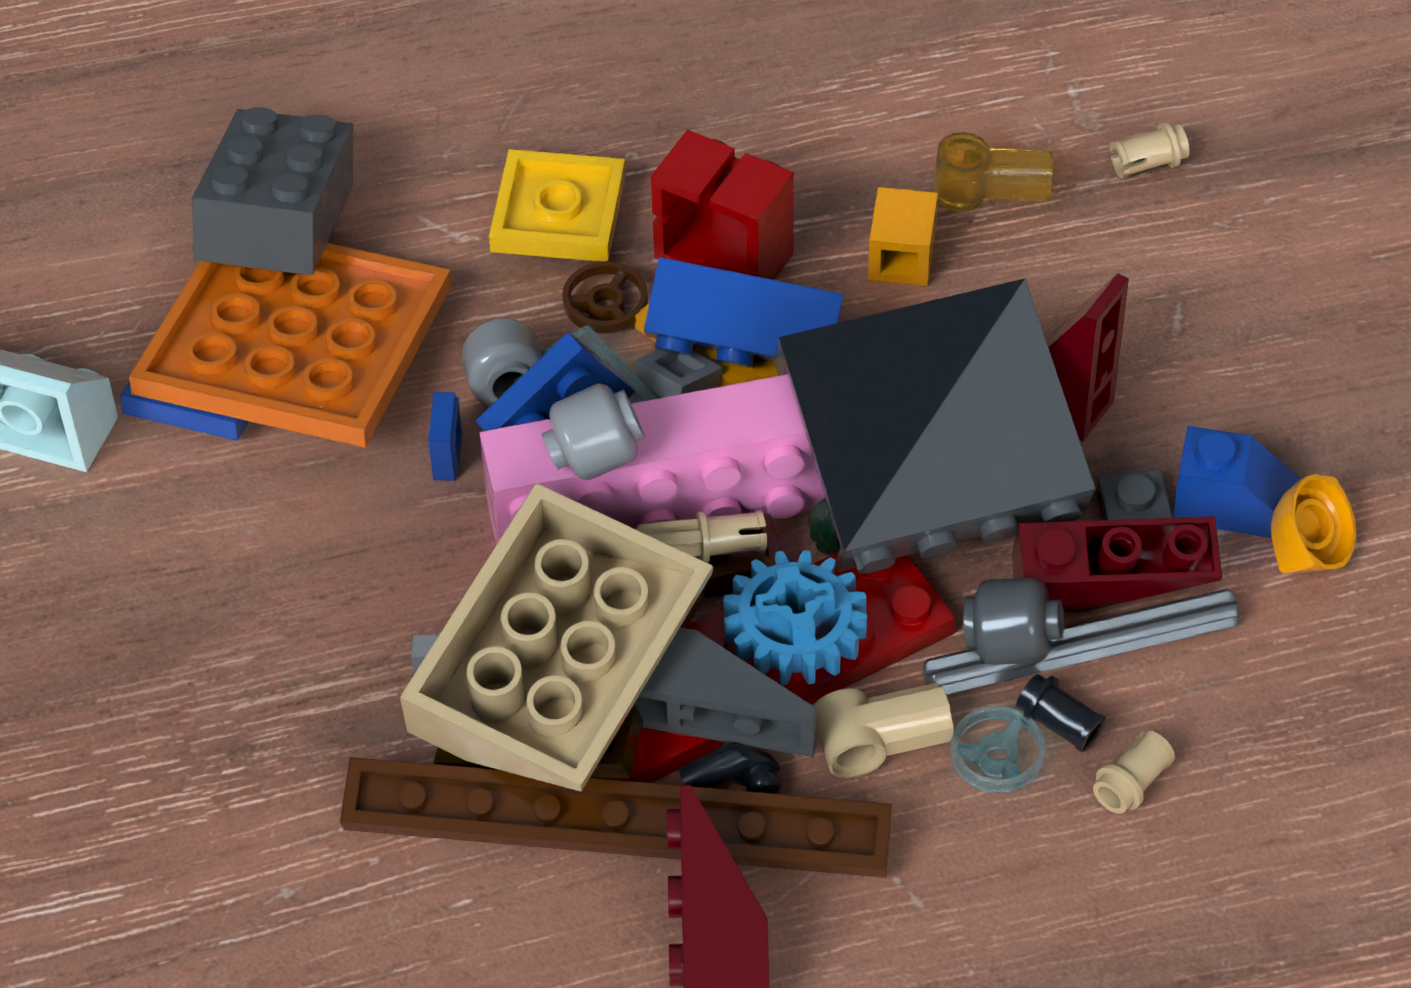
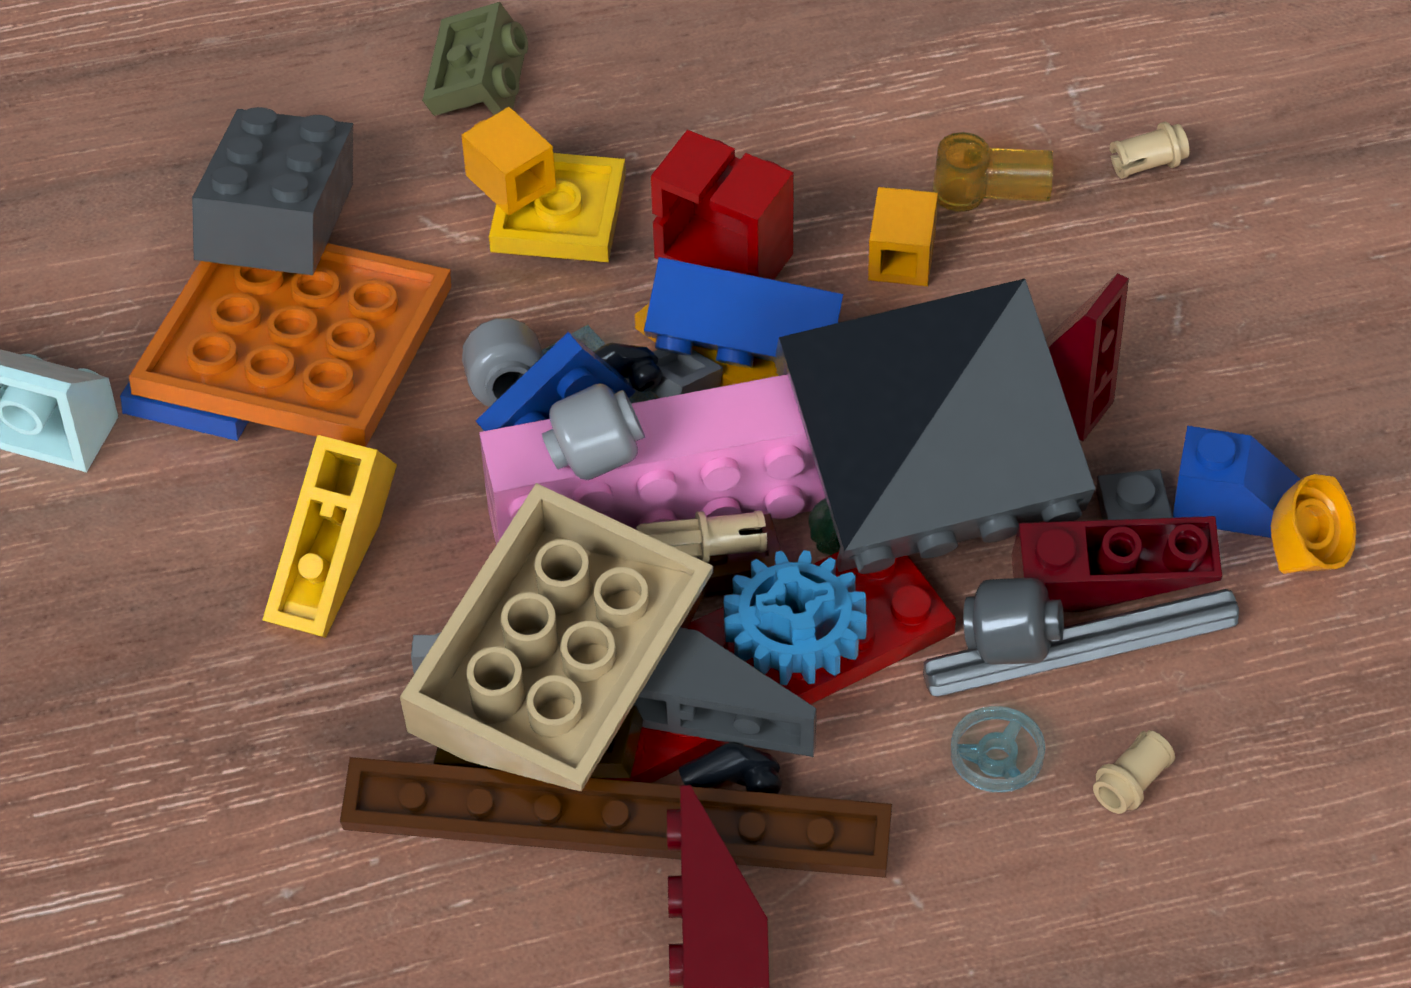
(328, 534): none -> yellow slope
(445, 436): blue tile -> none
(476, 61): none -> olive bracket
(508, 160): none -> light orange brick
(606, 318): reddish brown piece -> none
(633, 363): none -> black arm
(864, 730): tan piece -> none
(1060, 712): black pin -> none

